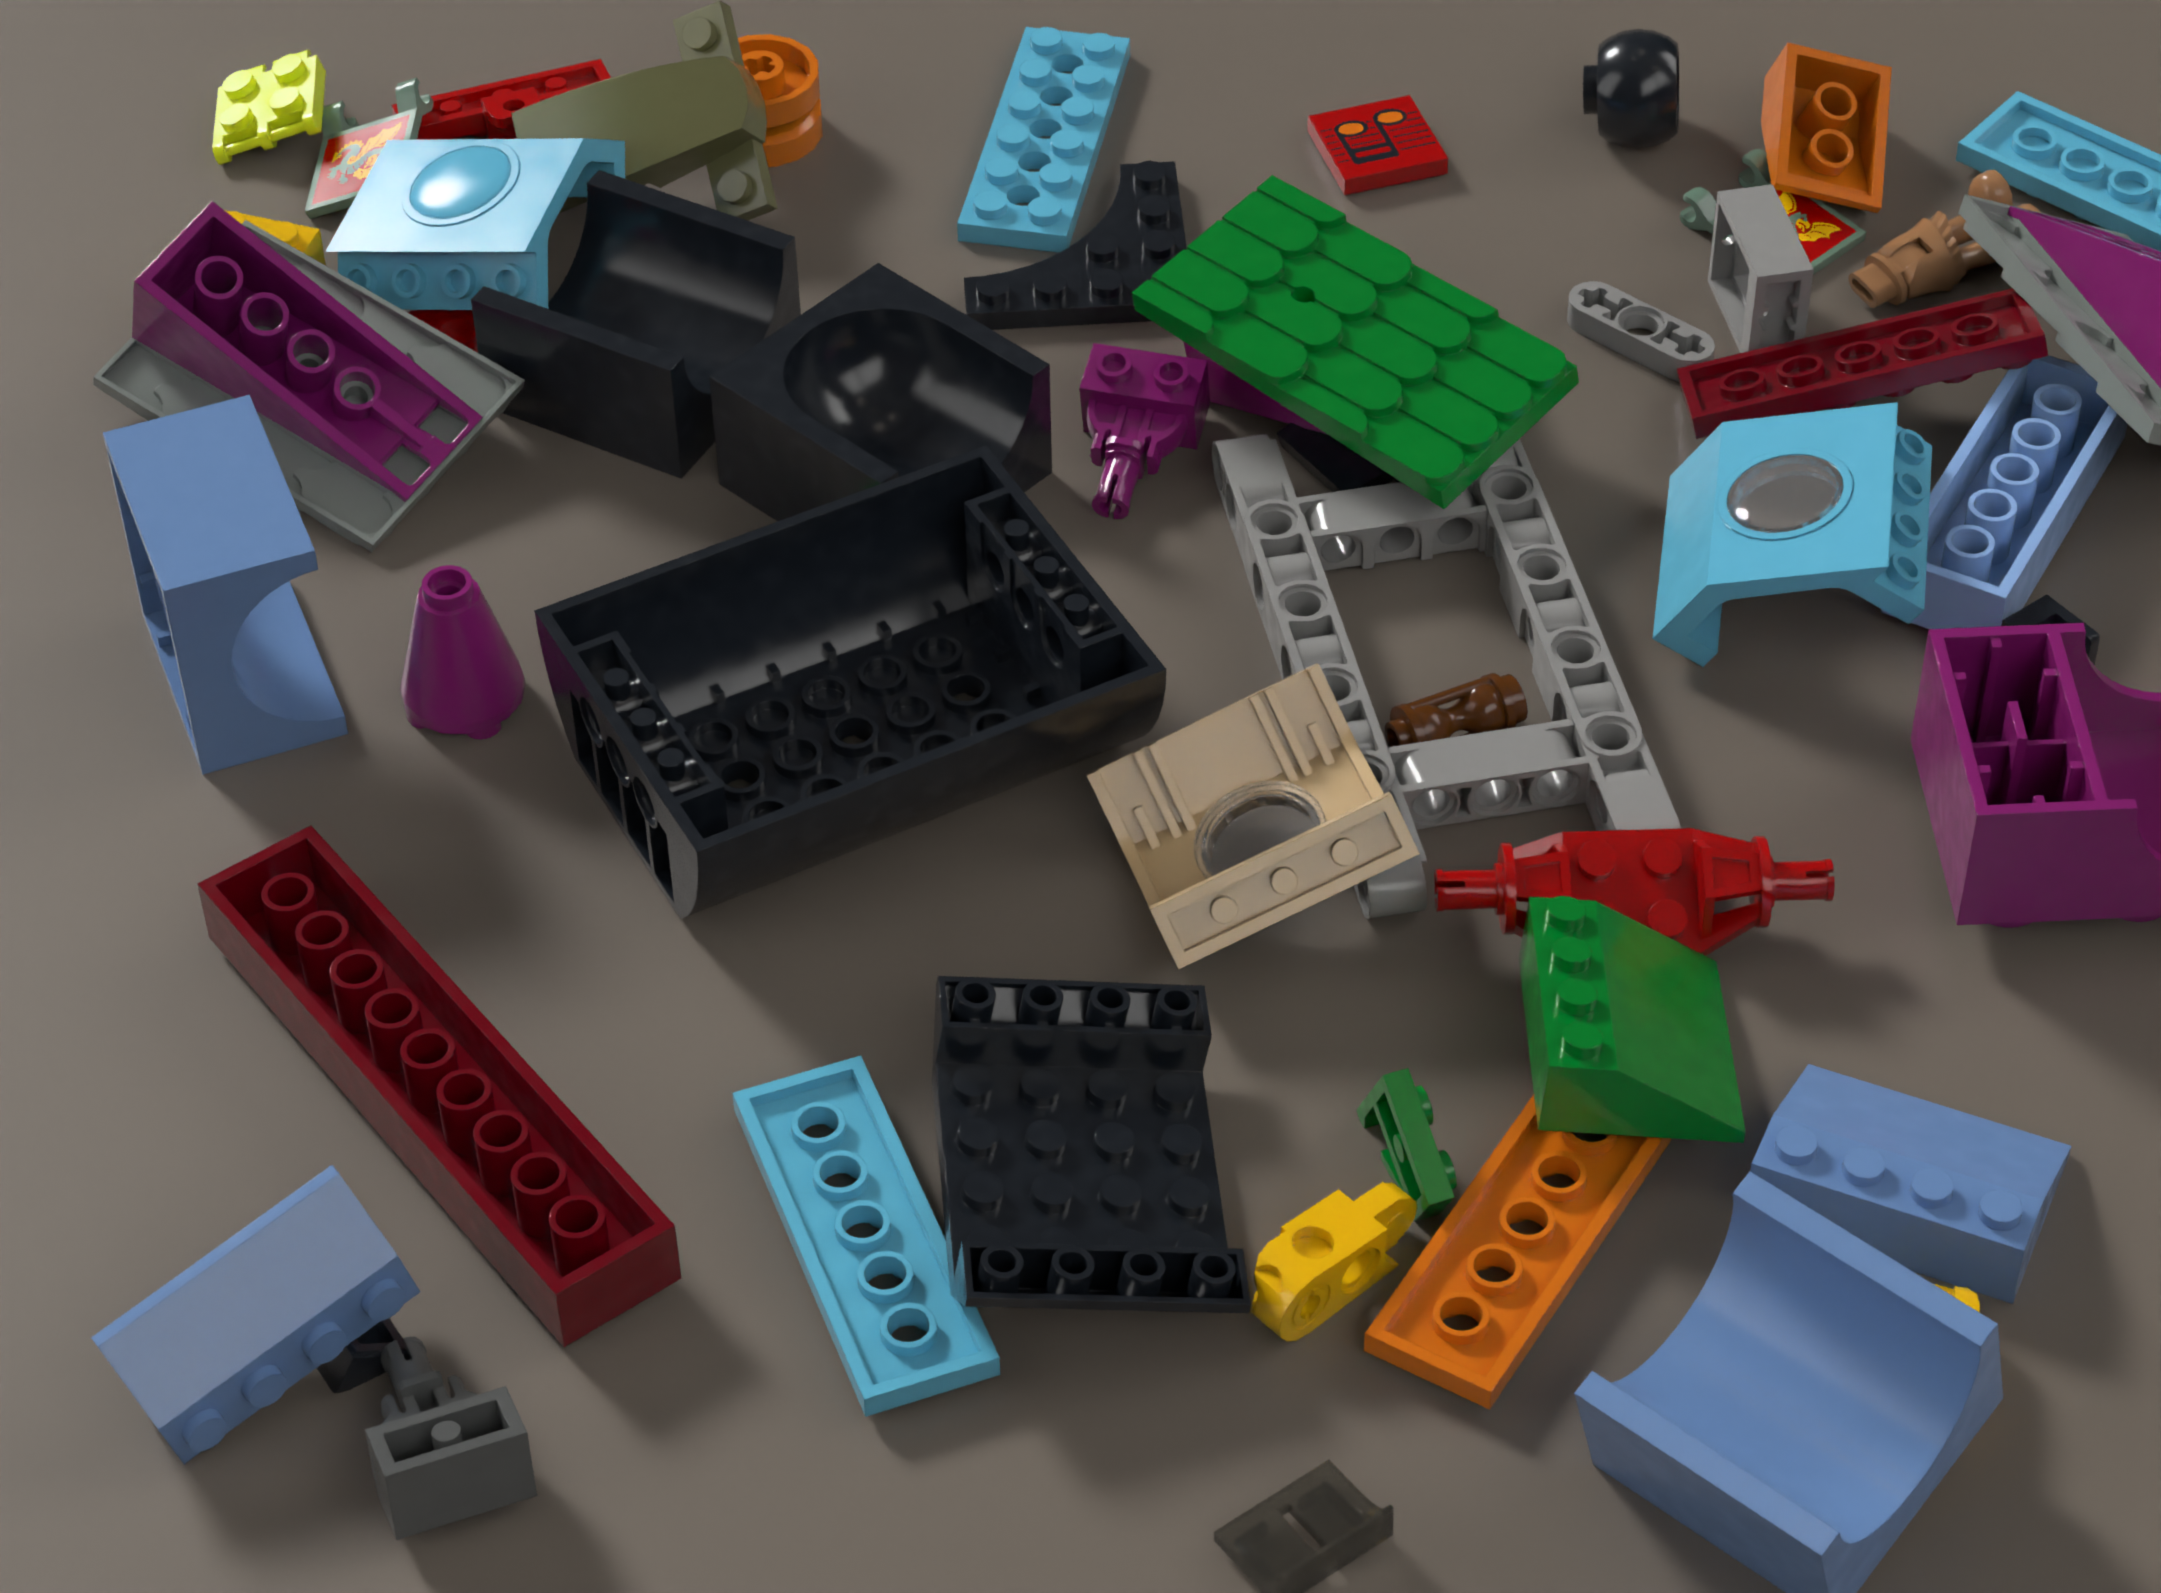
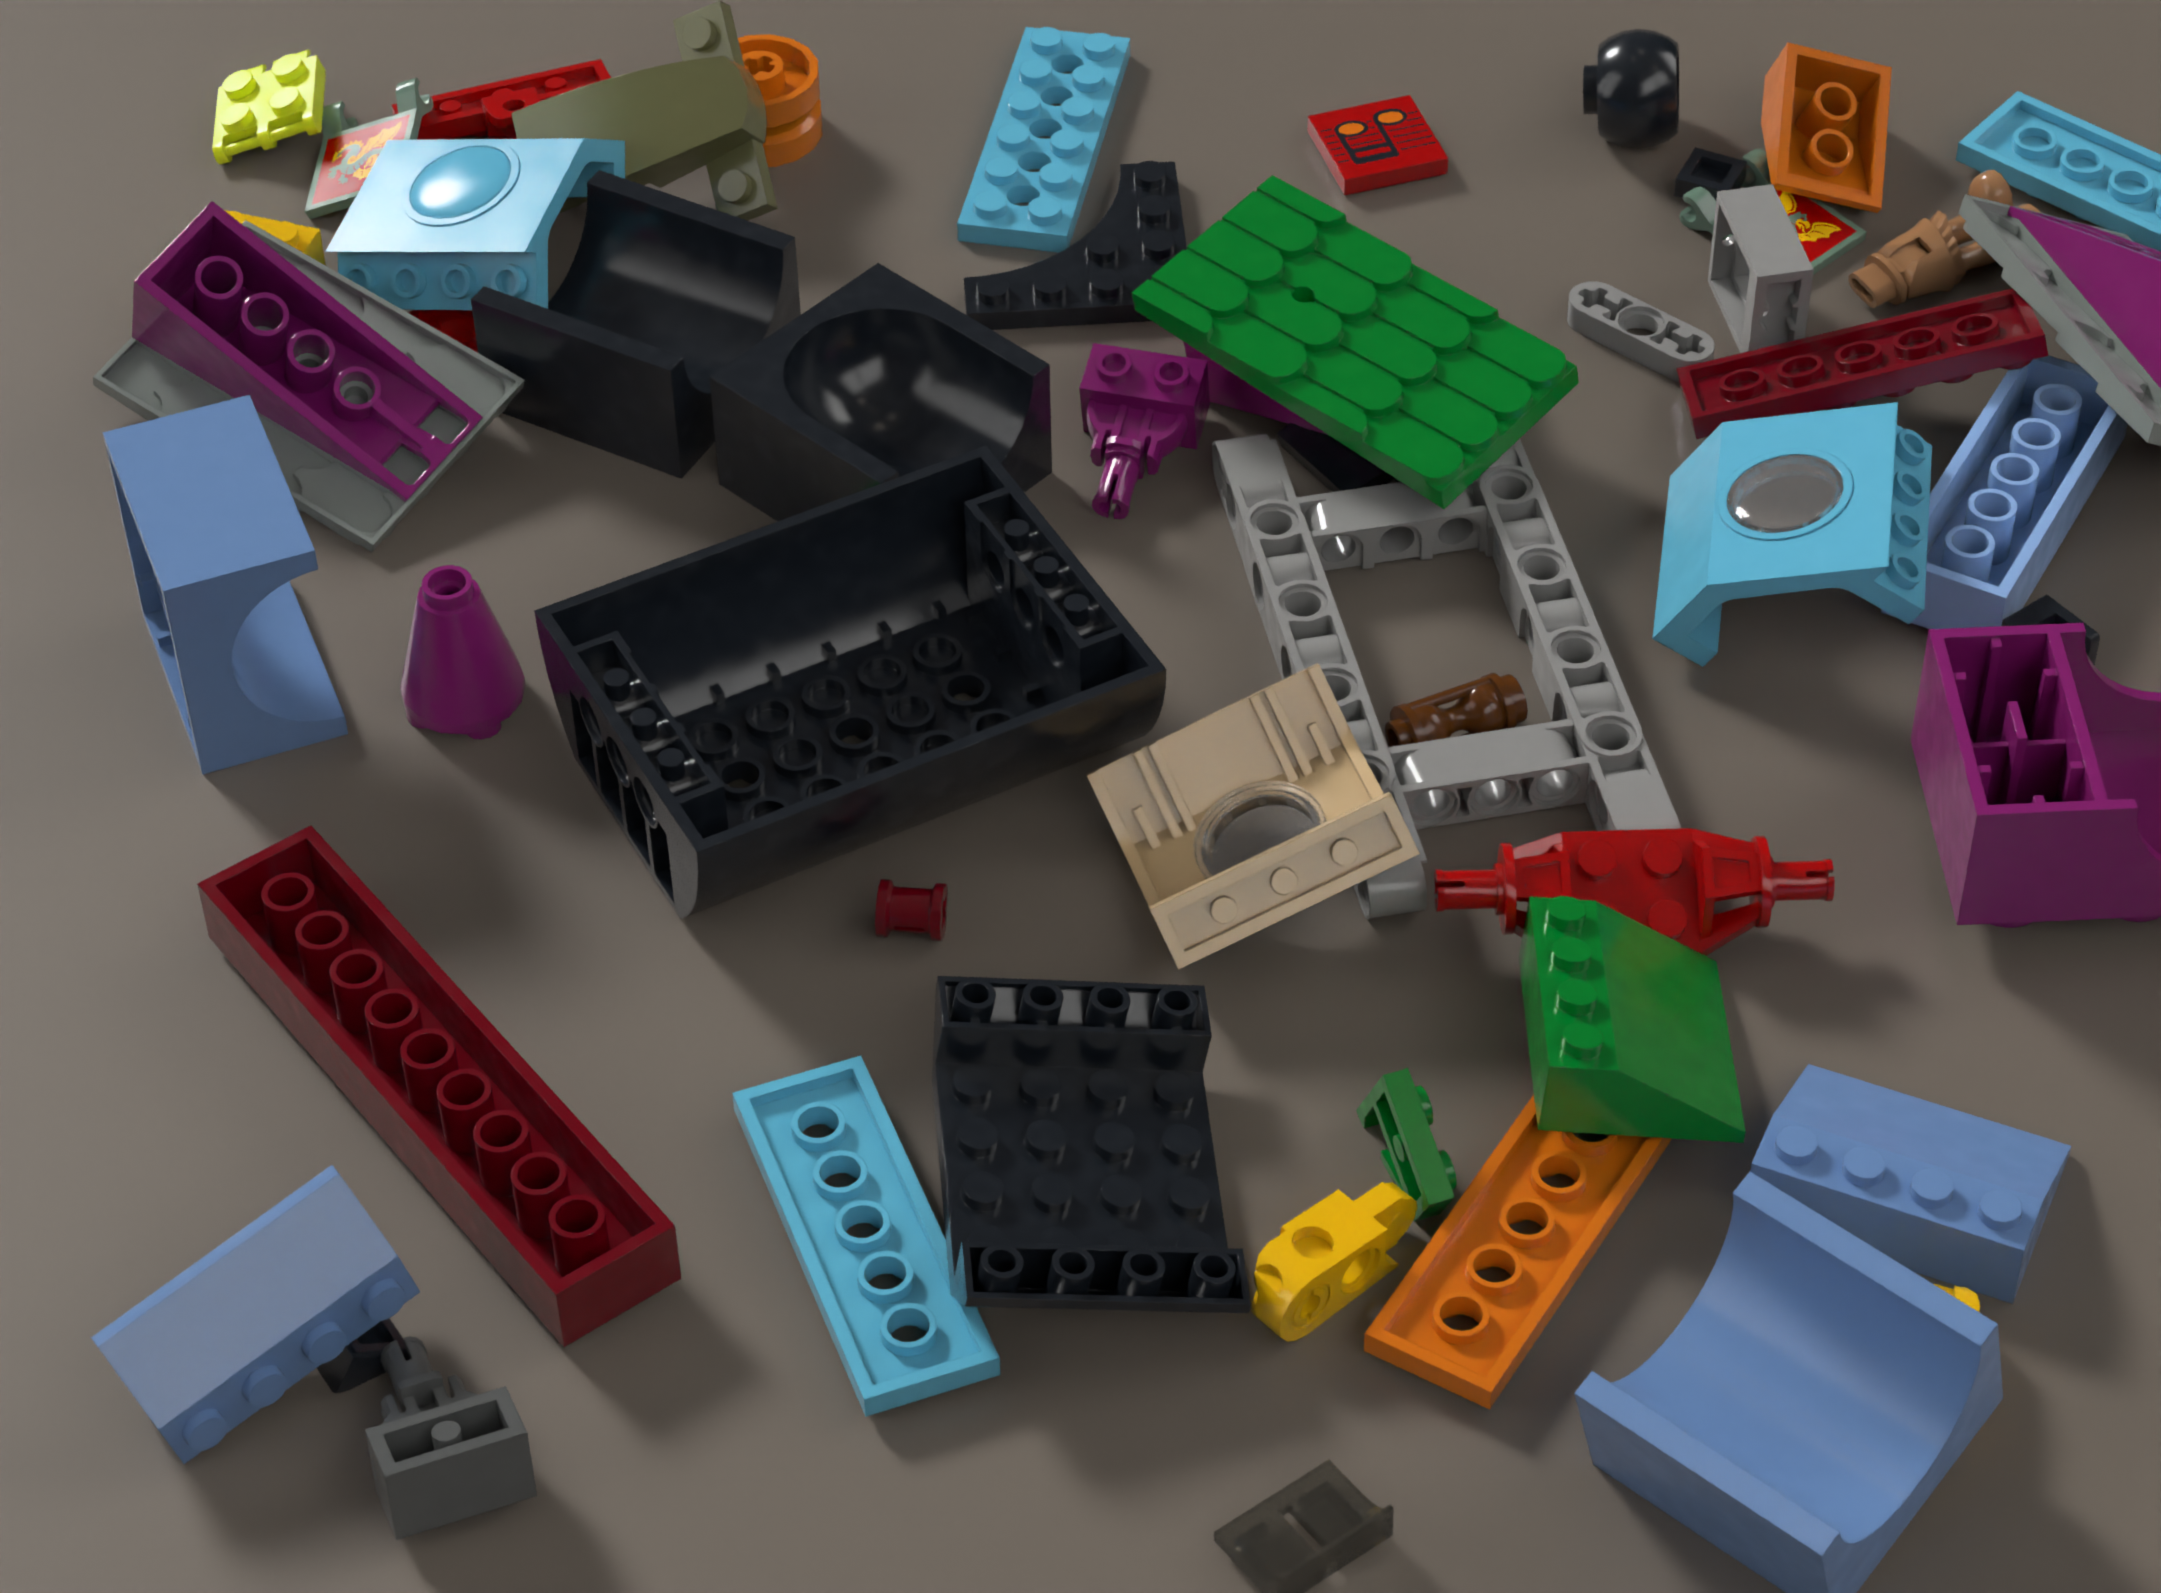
(911, 910): none -> dark red bush
(1710, 171): none -> black plate

